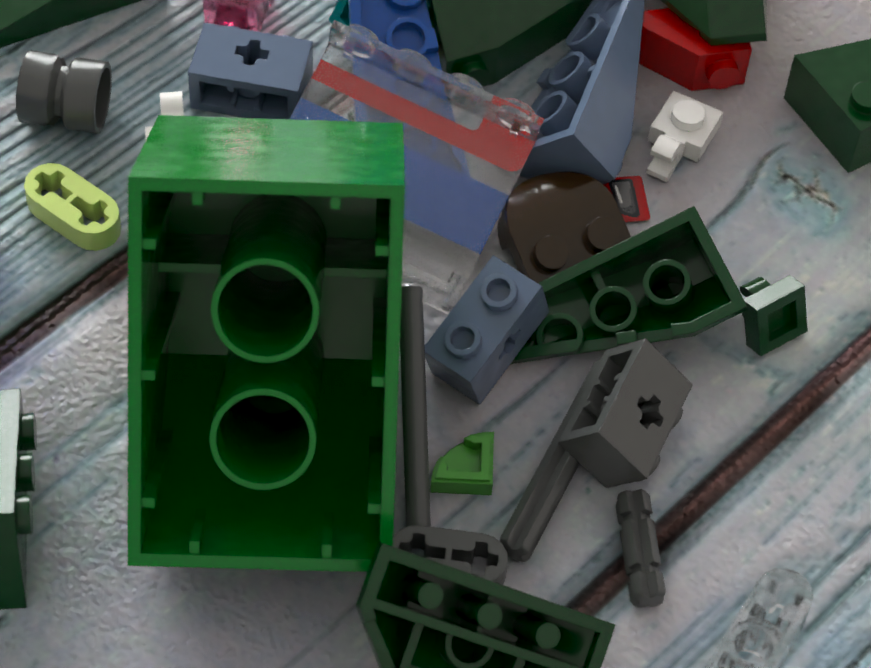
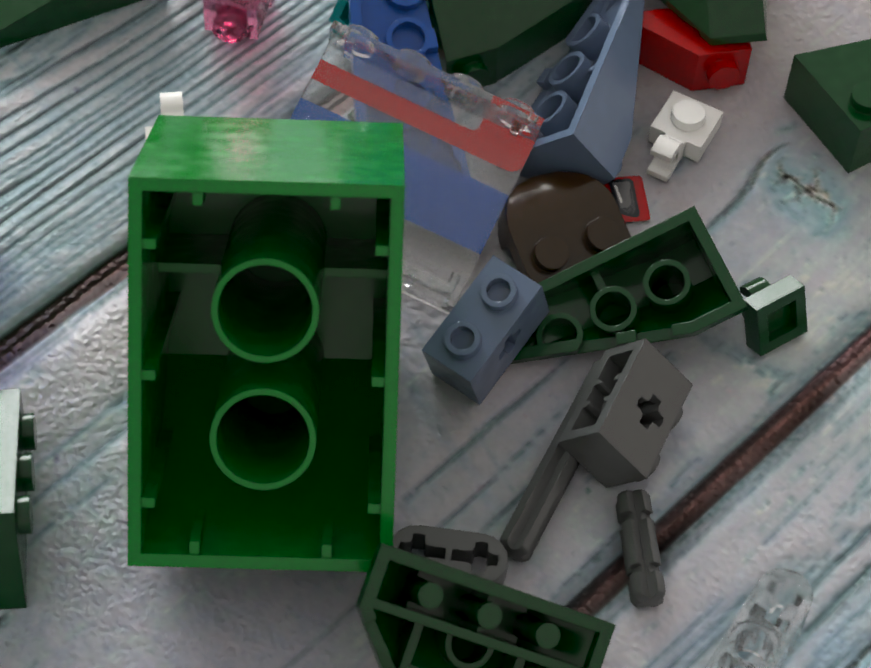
(55, 91): dark grey wheel -> none
(78, 200): yellowish green beam -> none
(248, 72): sand blue brick -> none
(414, 408): dark grey bar -> none
(466, 467): bright green tile -> none

